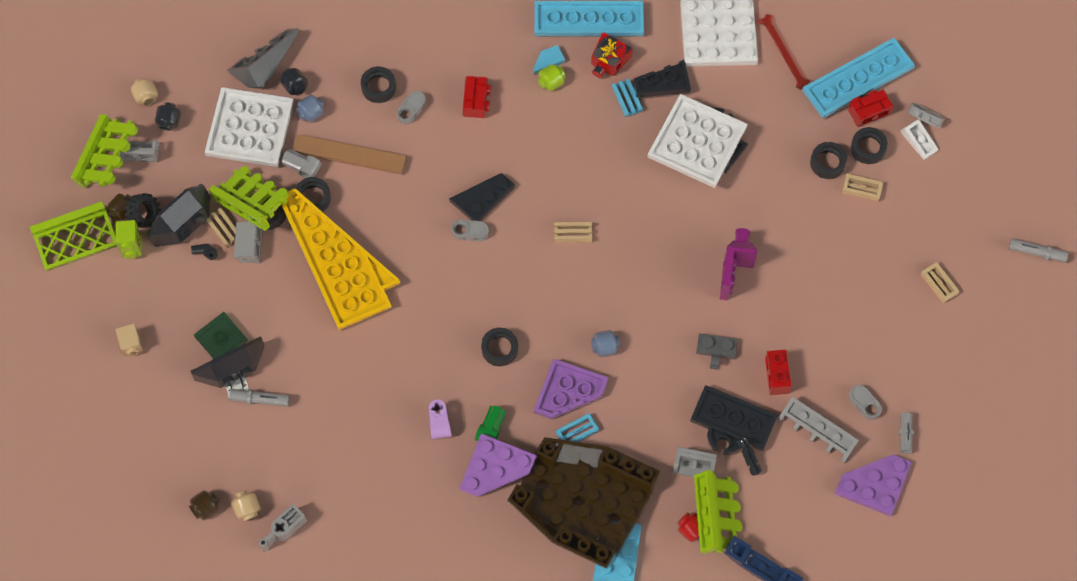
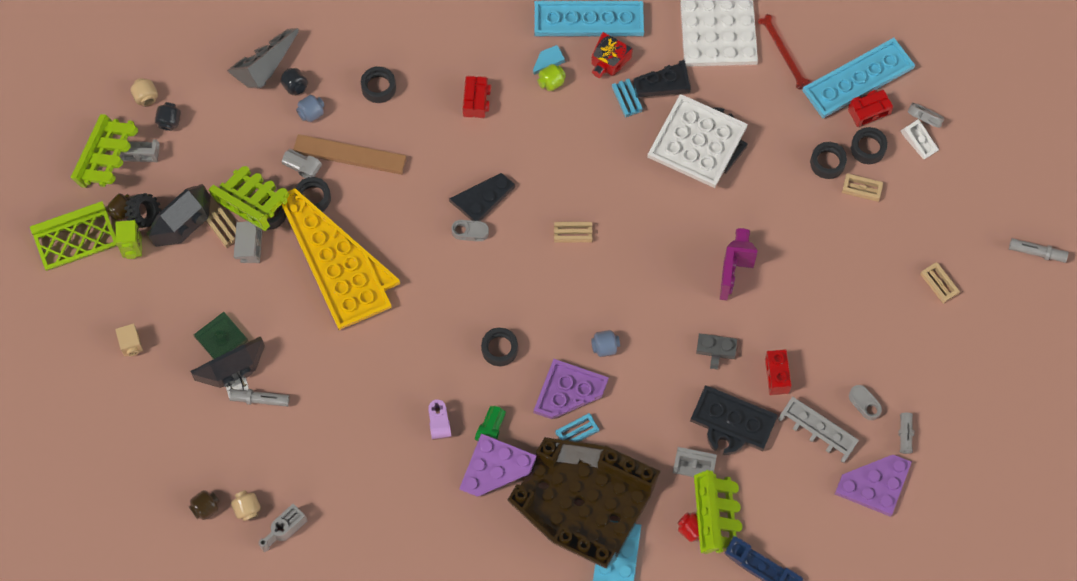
(205, 249): black arm -> none
(249, 127): white plate -> none
(414, 104): light grey piece -> none
(749, 456): black axle -> none

